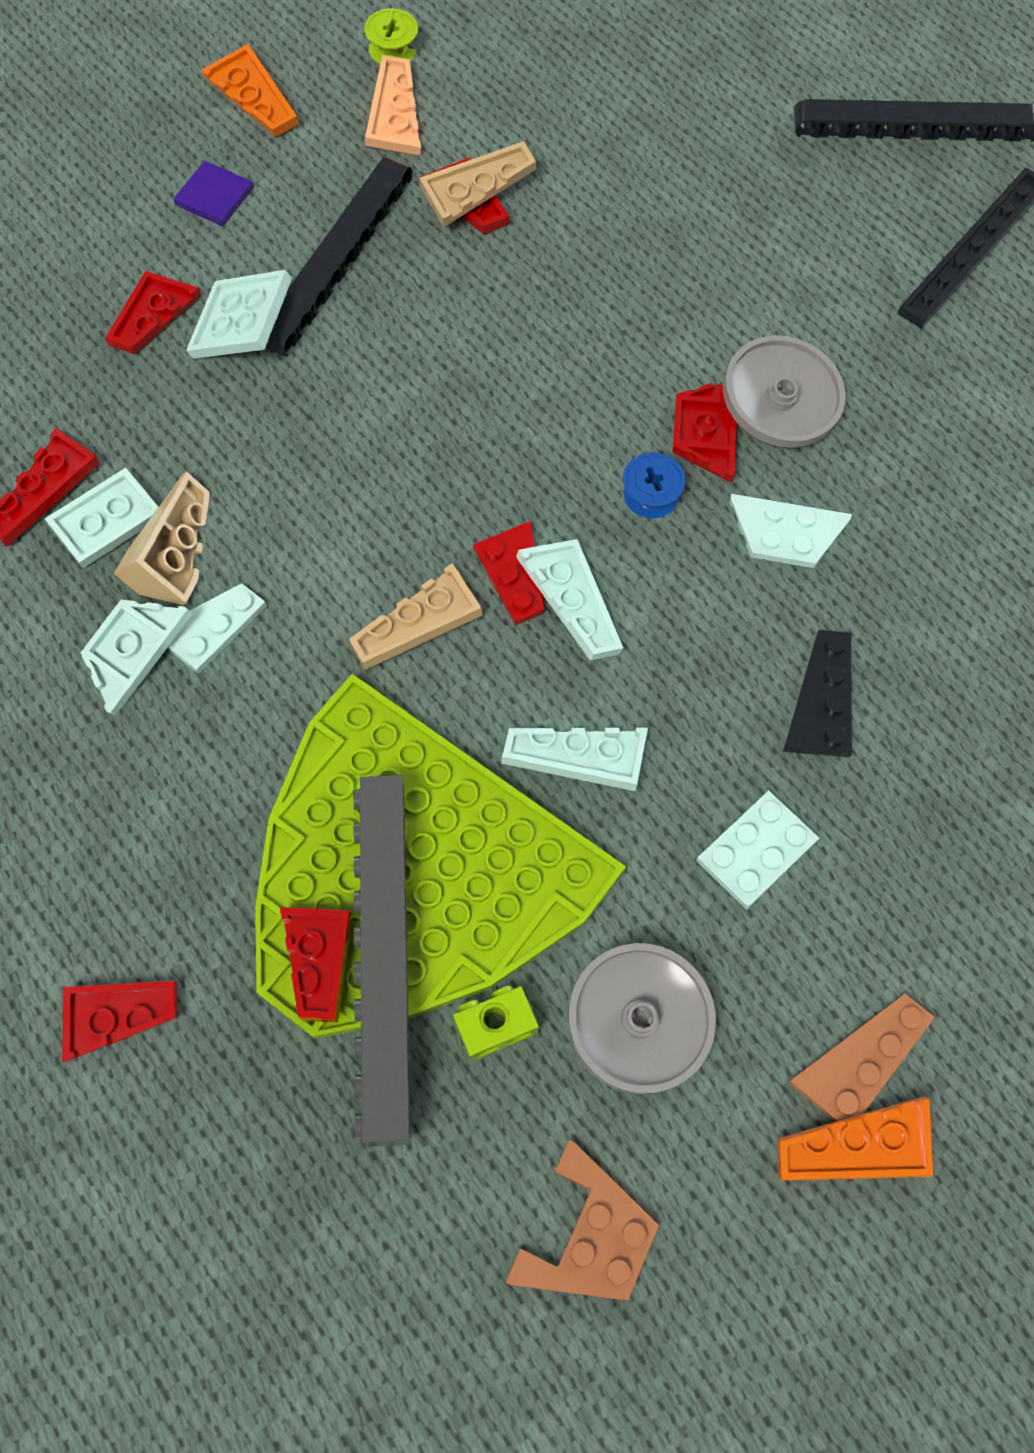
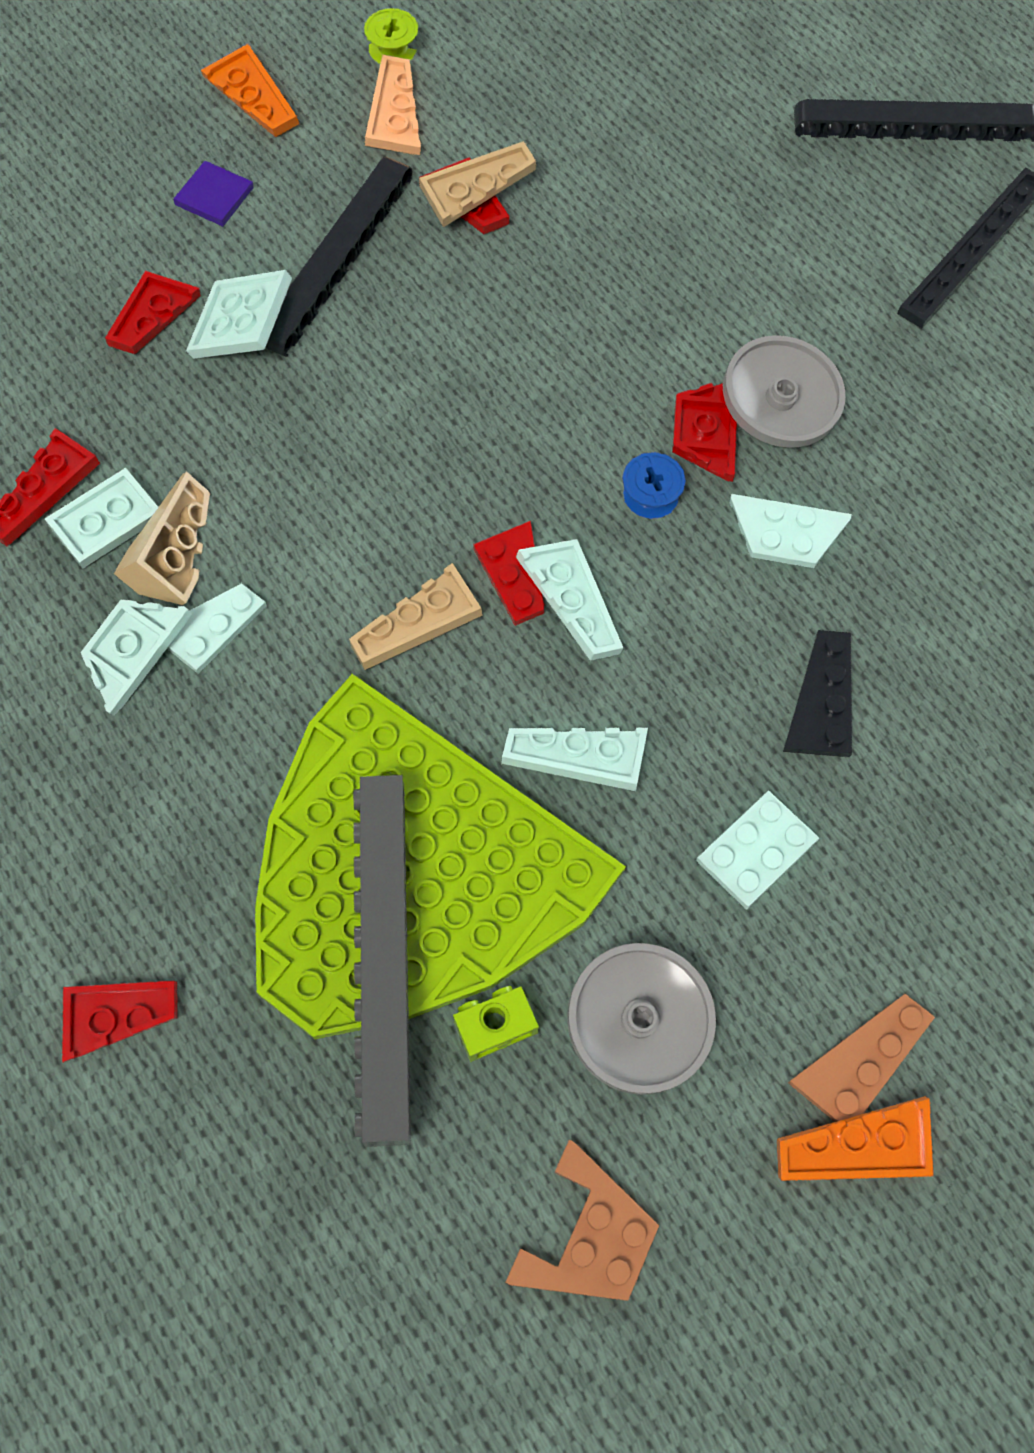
(318, 959): red wing -> none

